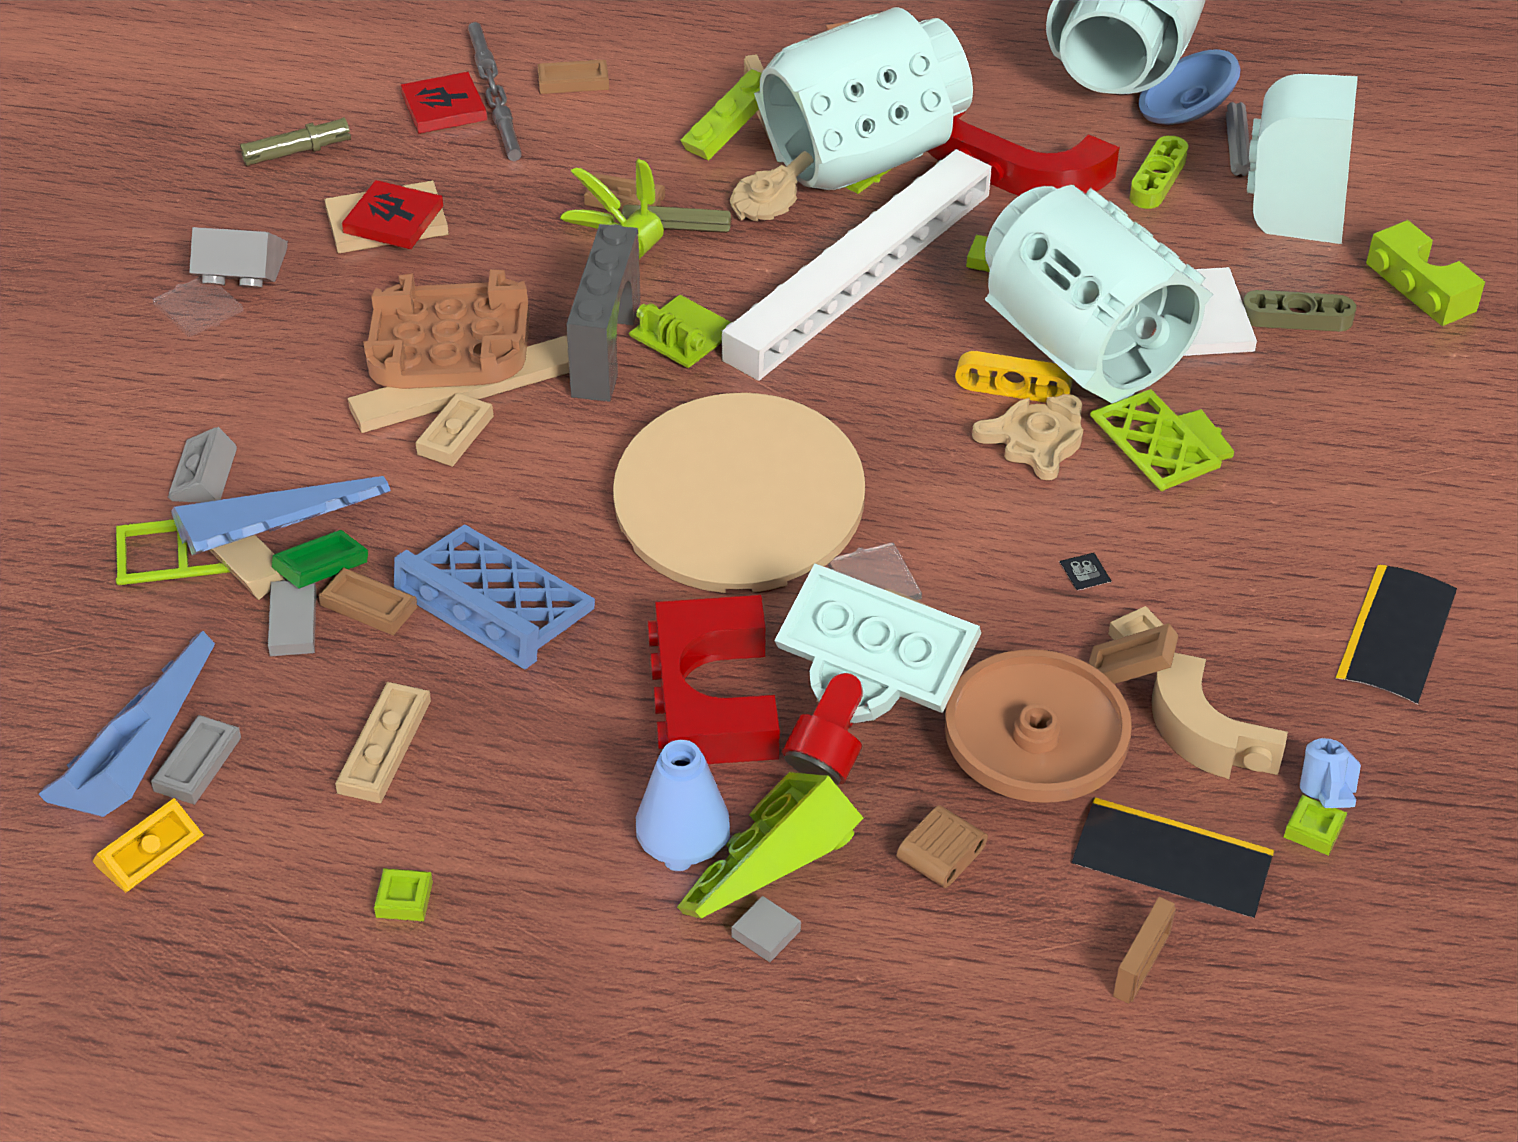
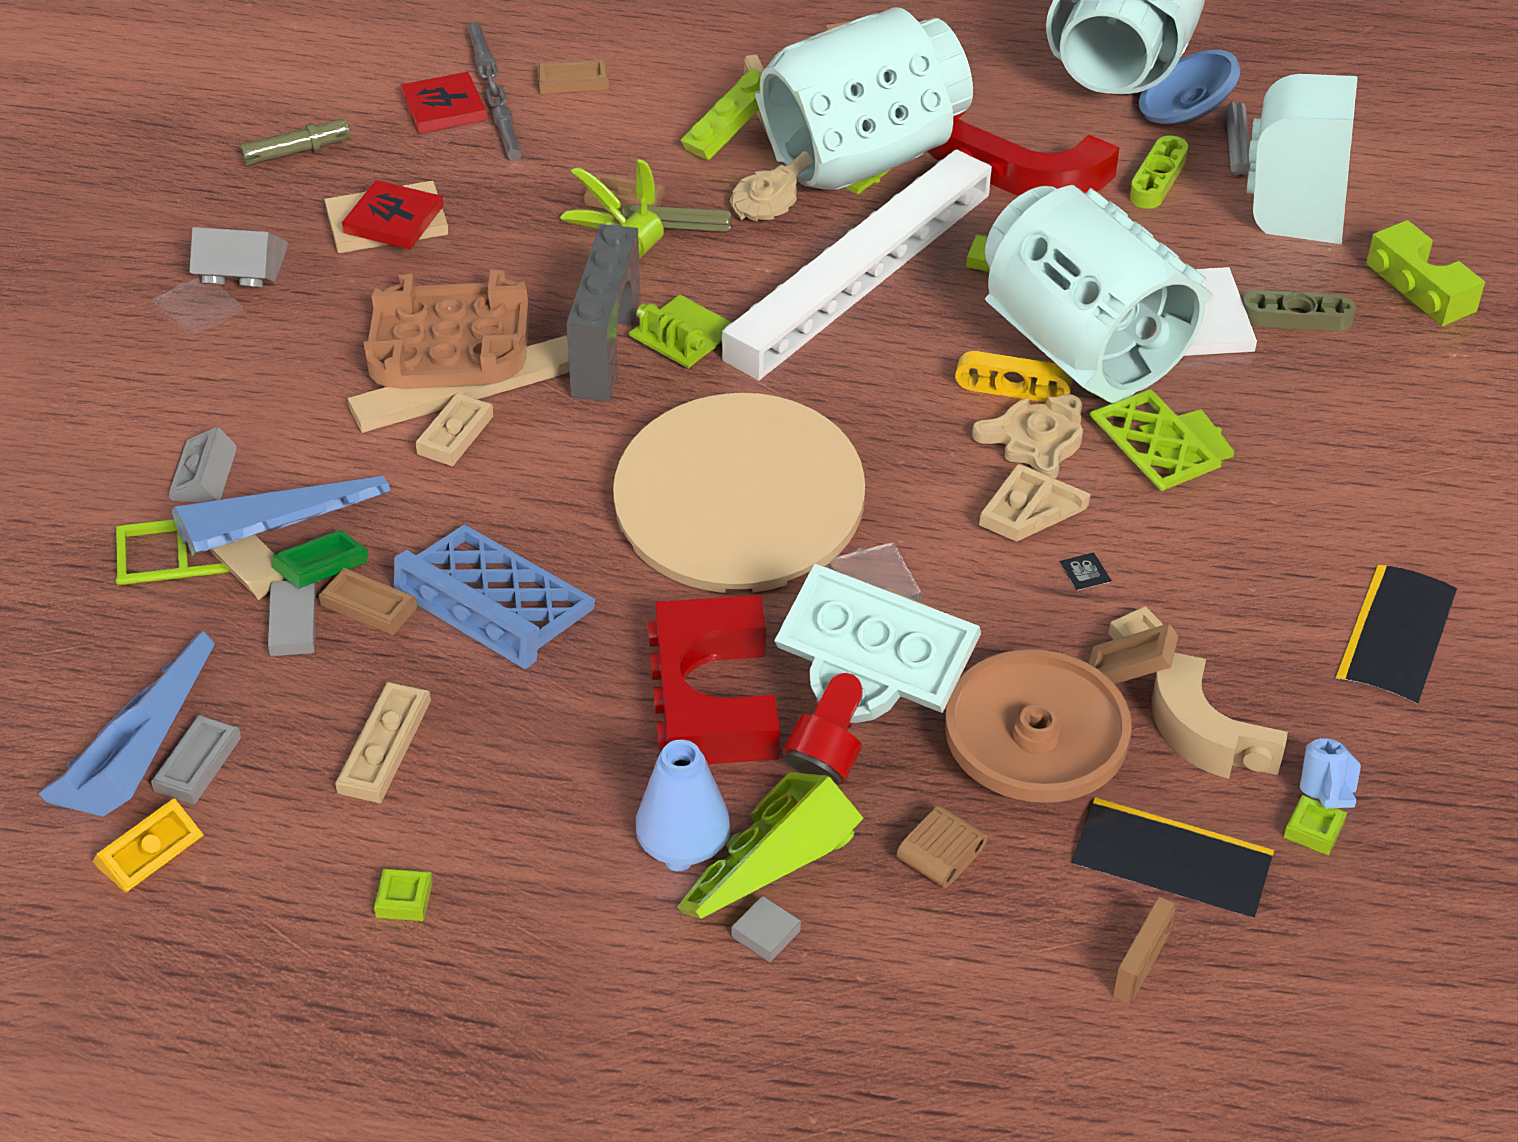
(1030, 504): none -> tan wing

